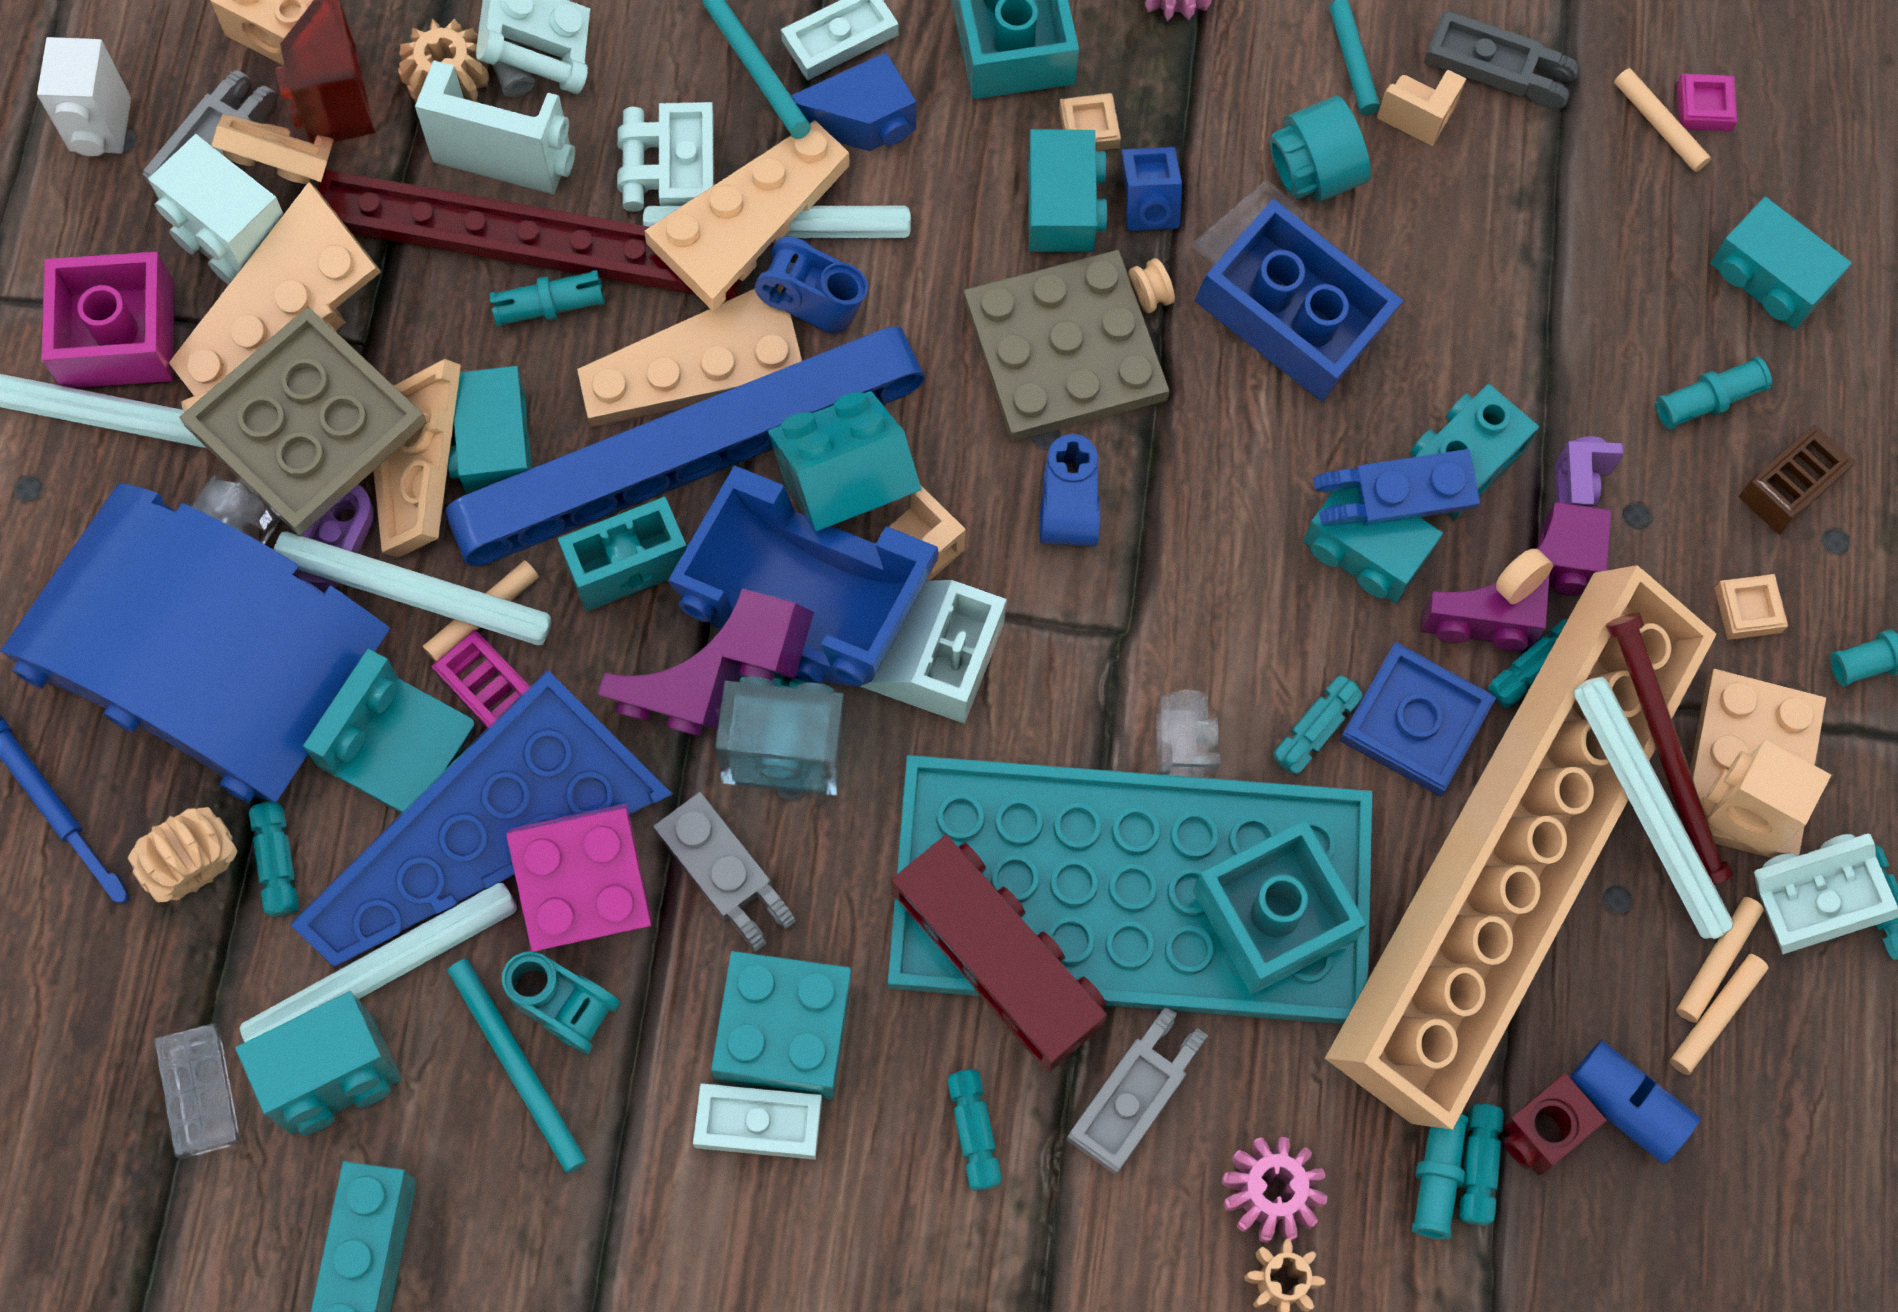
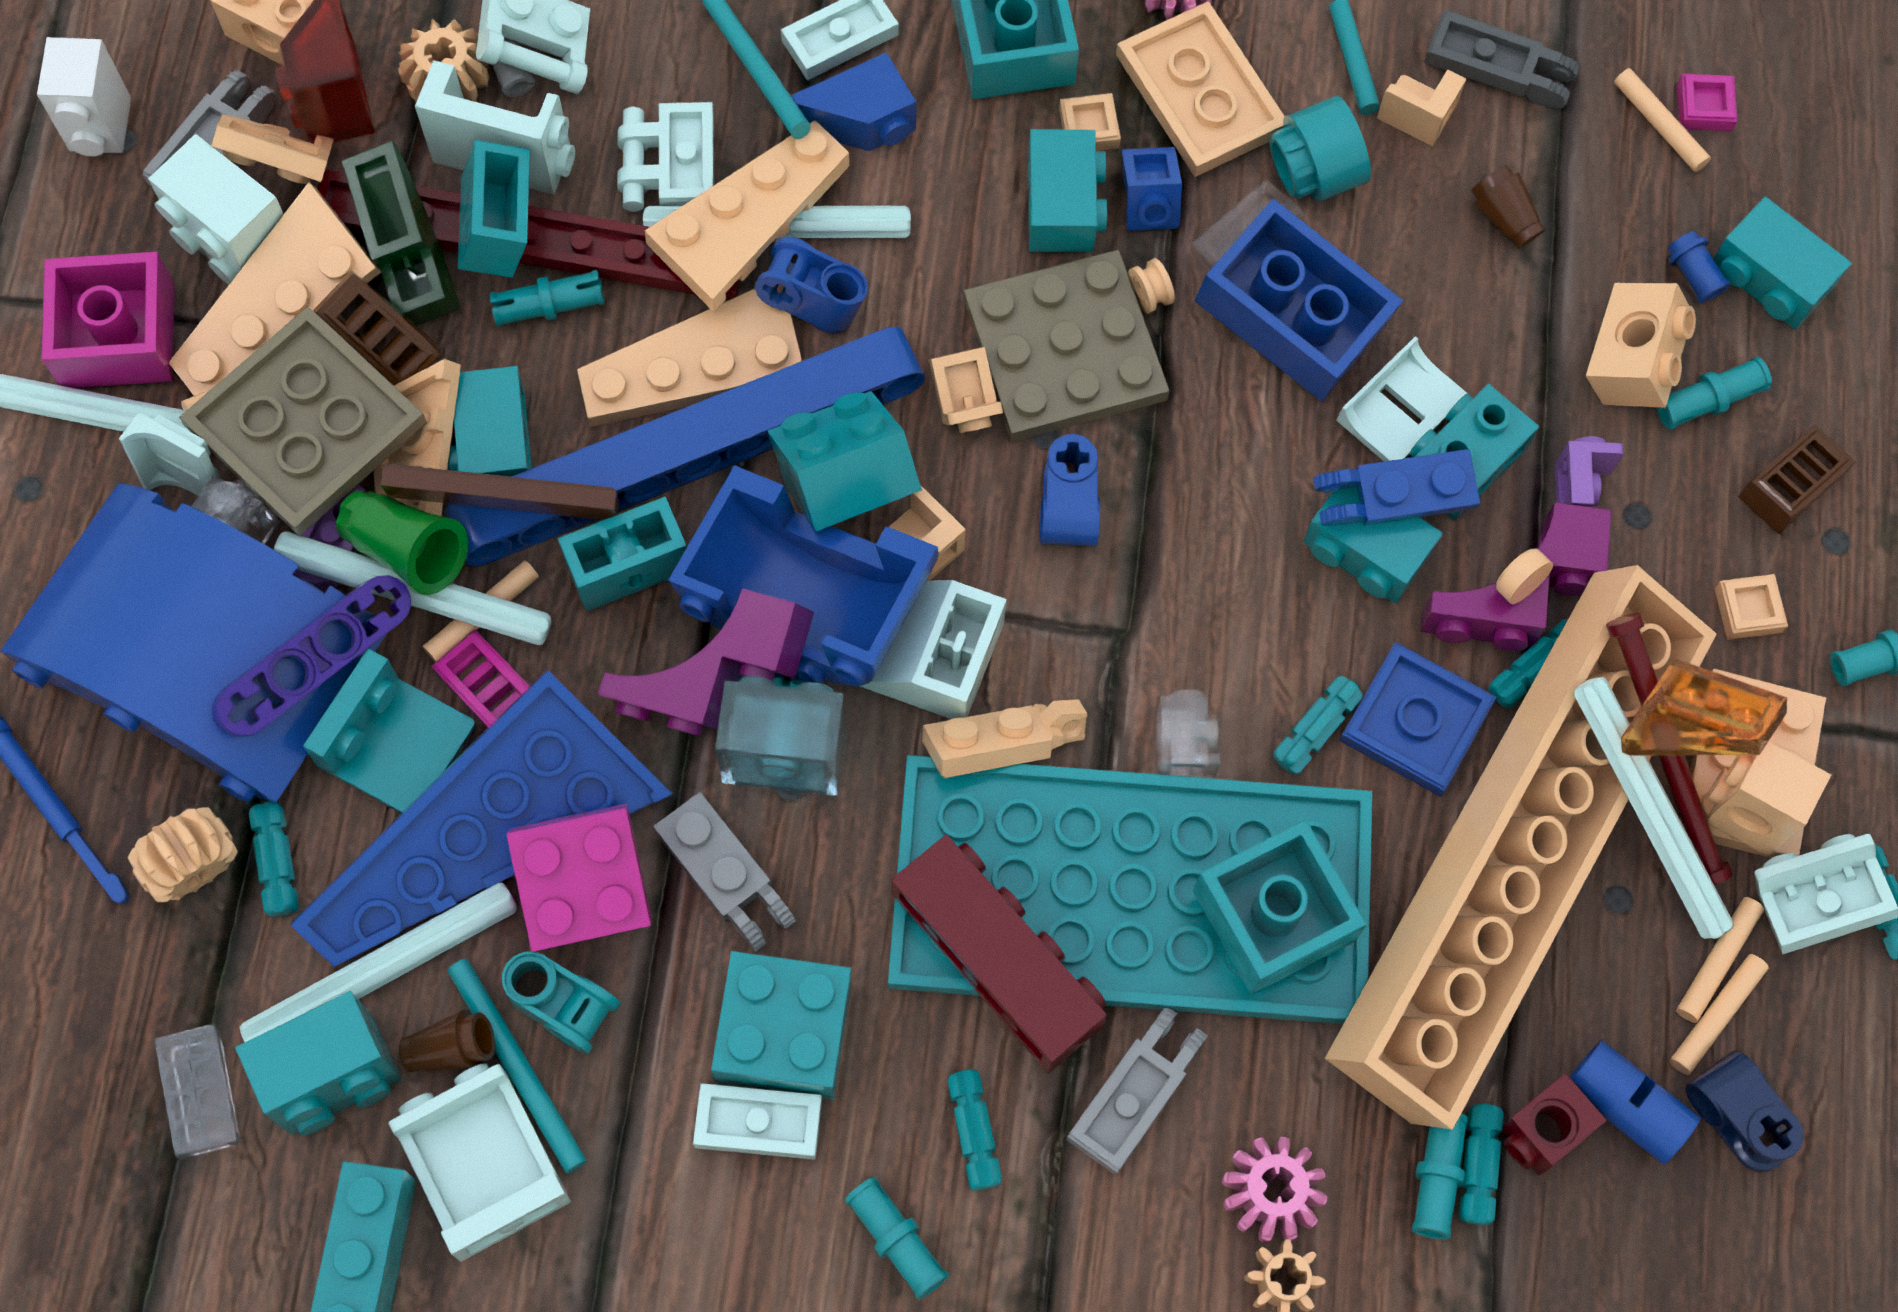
(167, 454): none -> light aqua piece
(316, 660): none -> dark purple beam
(400, 234): none -> dark green slope
(408, 541): none -> green plant
(416, 359): none -> reddish brown slope
(449, 1044): none -> reddish brown cone
(479, 1160): none -> light aqua panel
(493, 209): none -> teal brick
(499, 492): none -> reddish brown tile
(897, 1238): none -> teal pin
(965, 389): none -> light nougat bracket
(1003, 737): none -> light nougat hinge
(1201, 88): none -> light nougat plate
(1413, 383): none -> light aqua piece
(1508, 206): none -> reddish brown cone
(1641, 344): none -> light nougat brick
(1698, 266): none -> blue pin
(1703, 715): none -> clear orange wing
(1742, 1108): none -> dark blue piece

